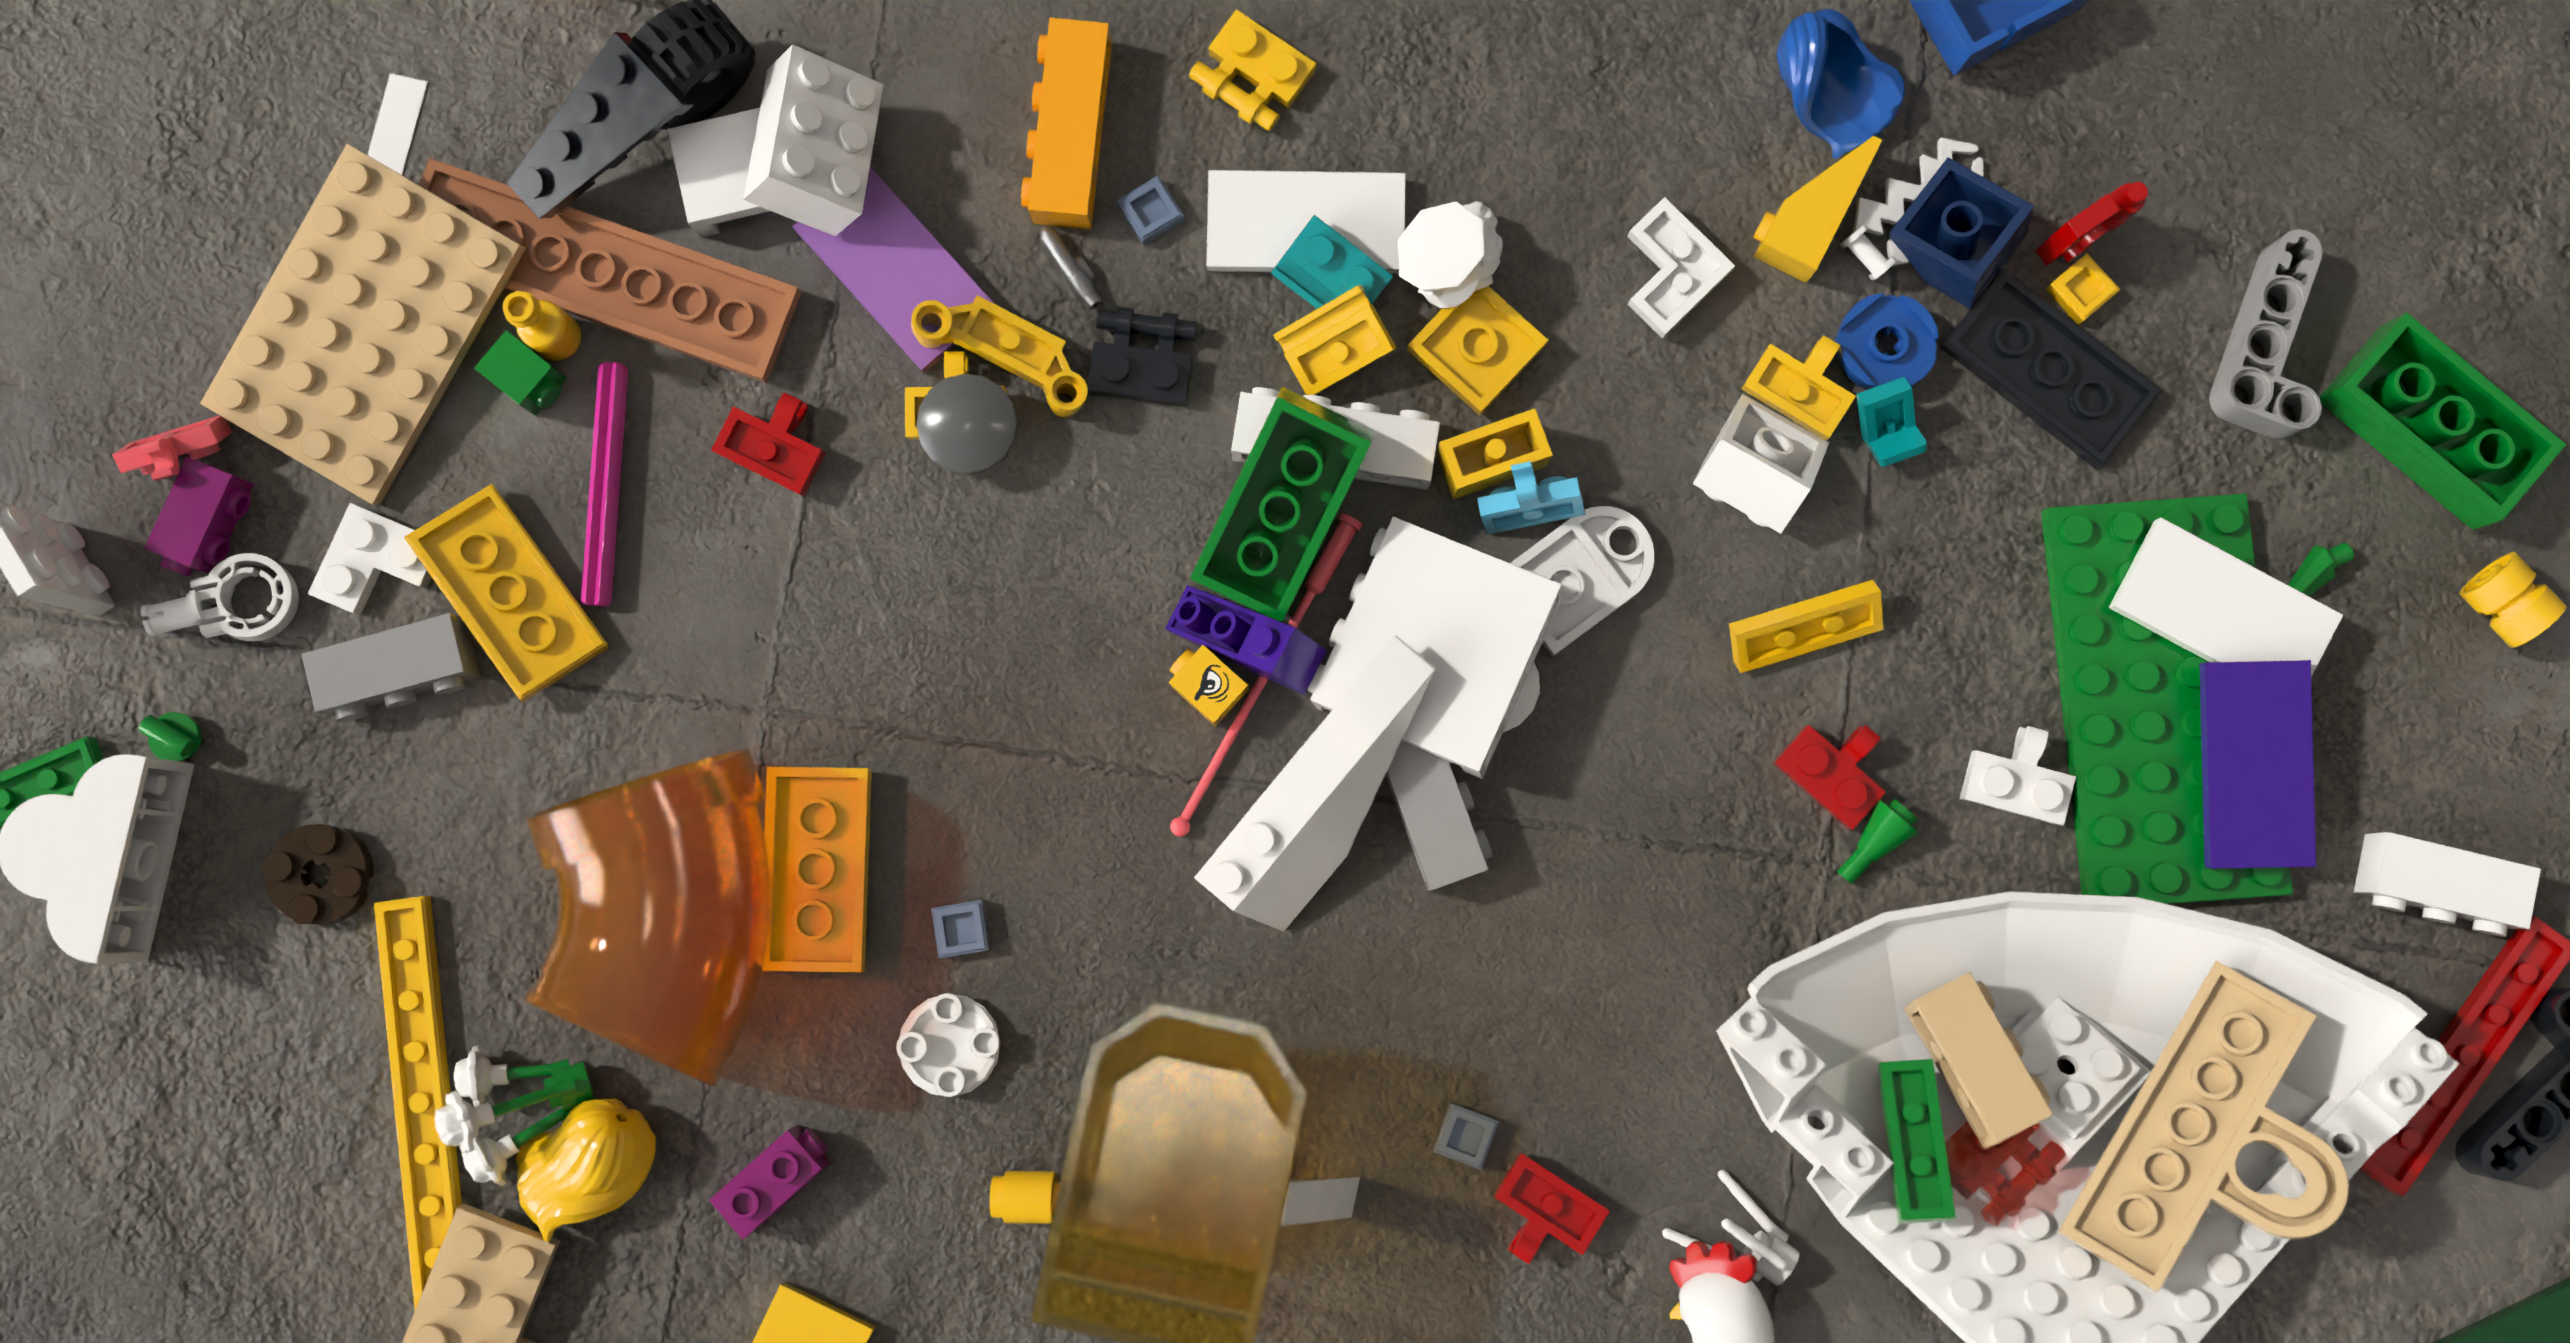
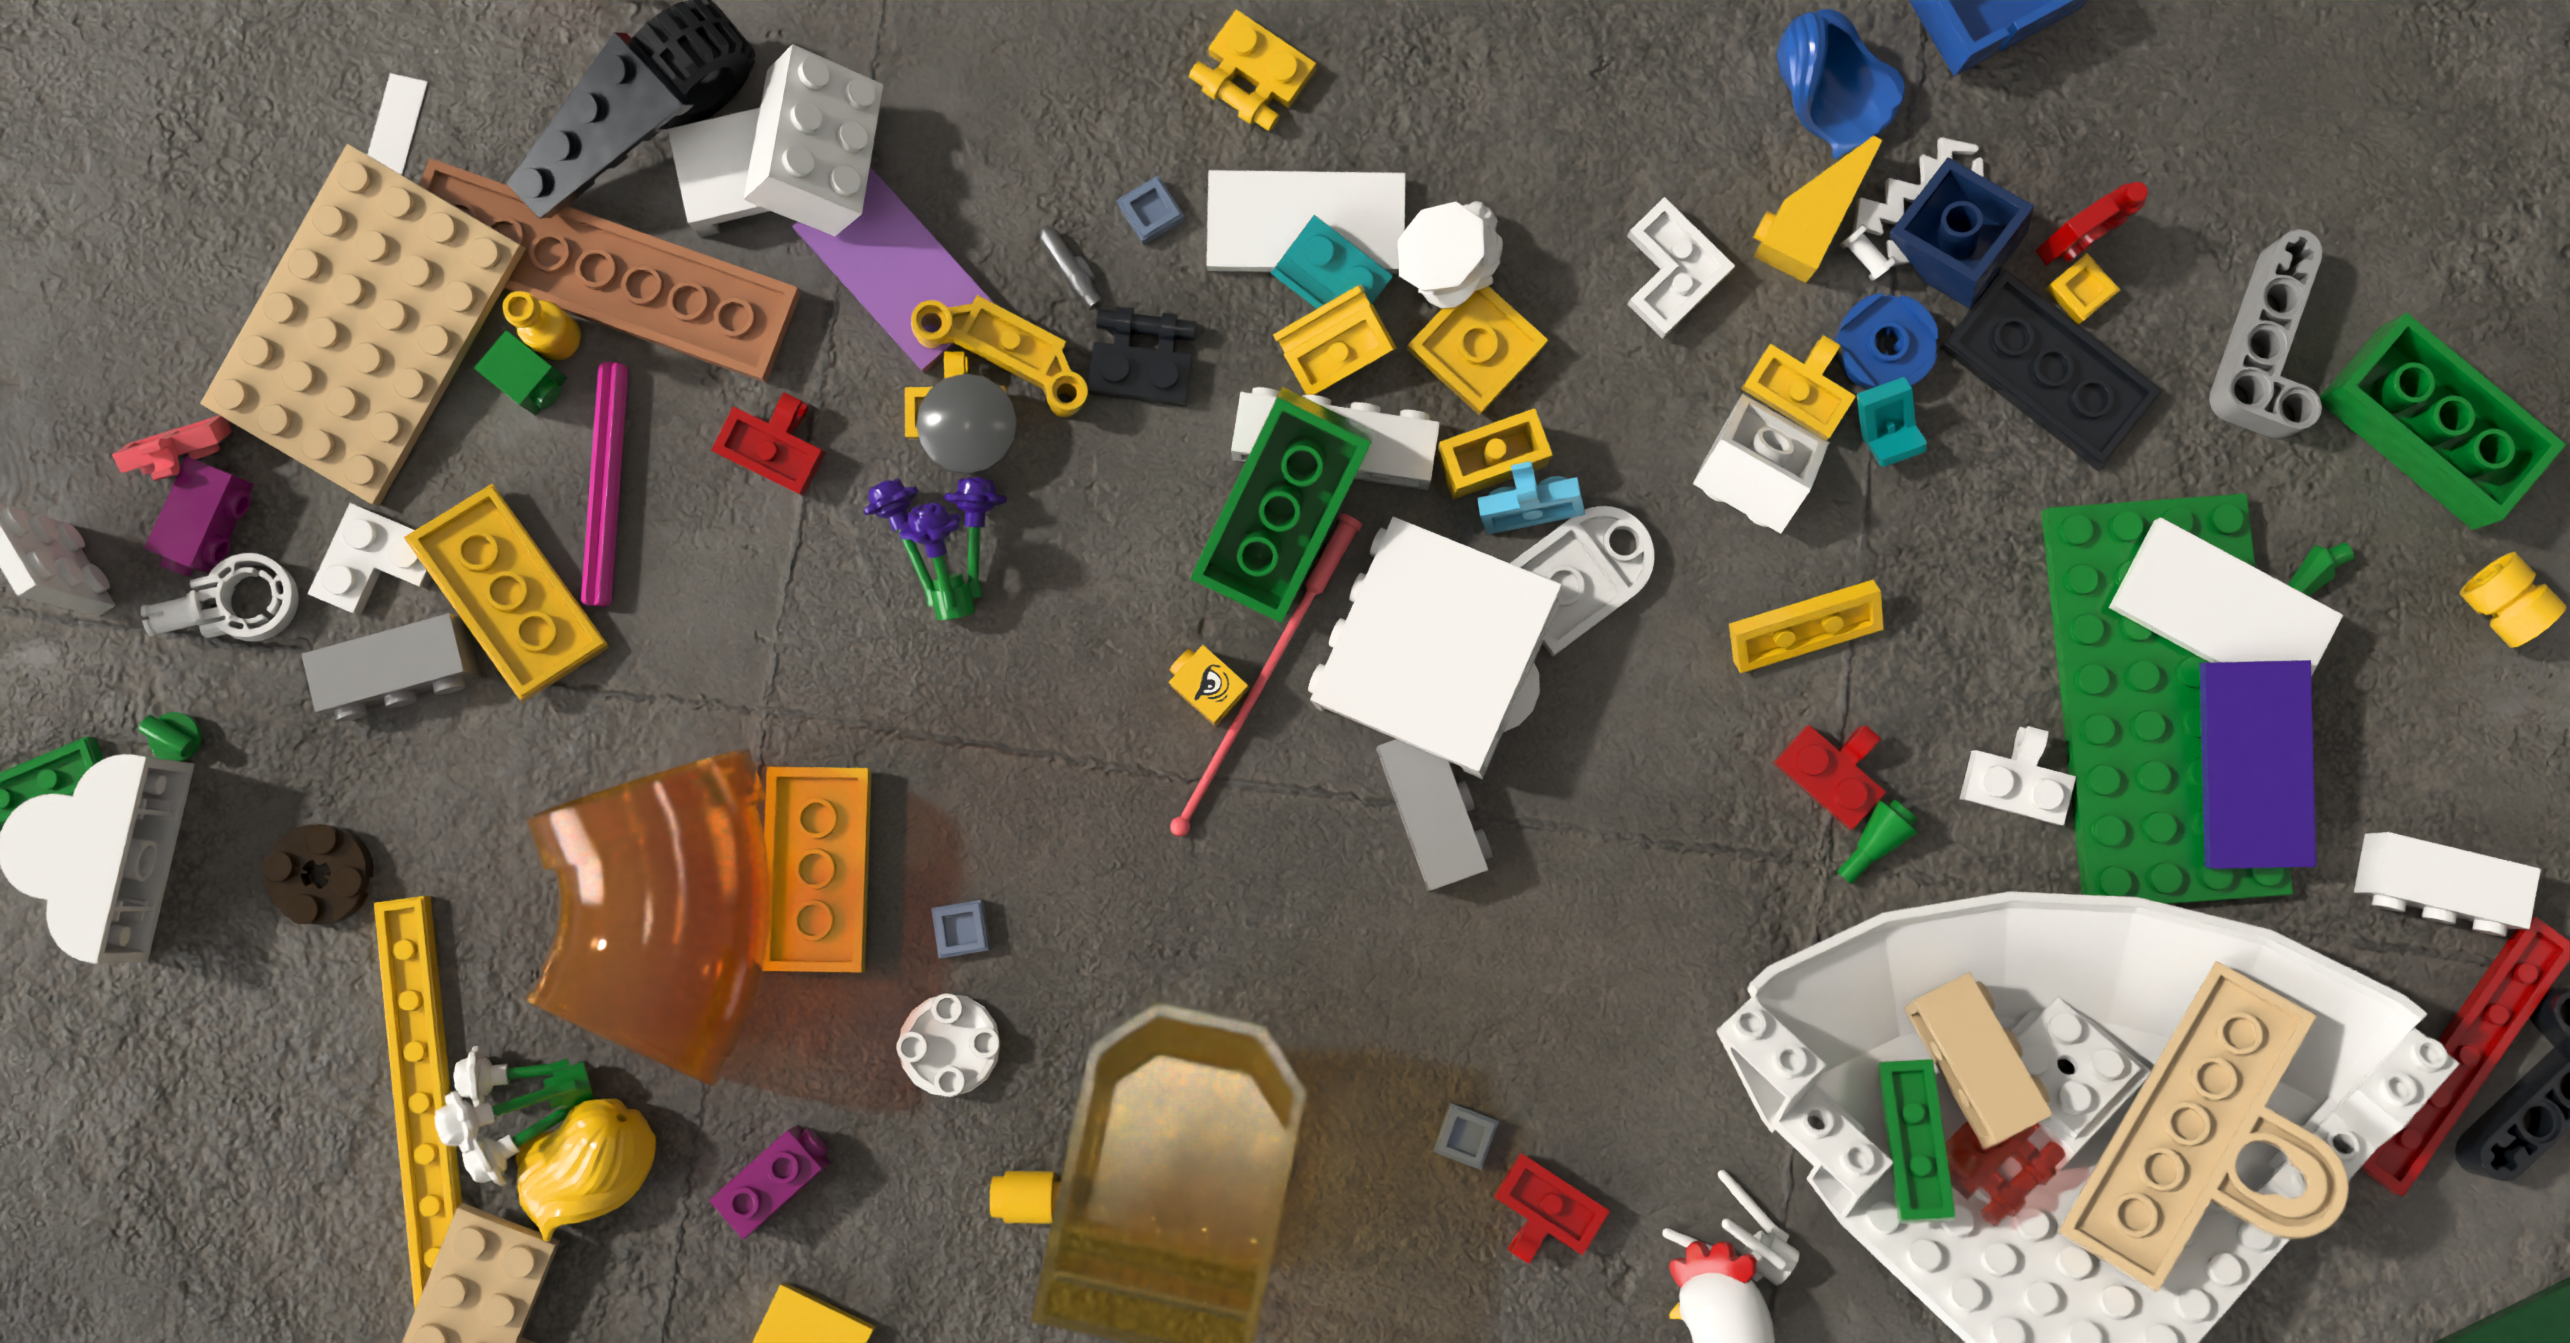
(930, 526): none -> dark purple plant
(1069, 123): light orange brick -> none
(1247, 639): dark purple slope -> none
(1320, 797): white wedge -> none
(1320, 1200): white sticker -> none

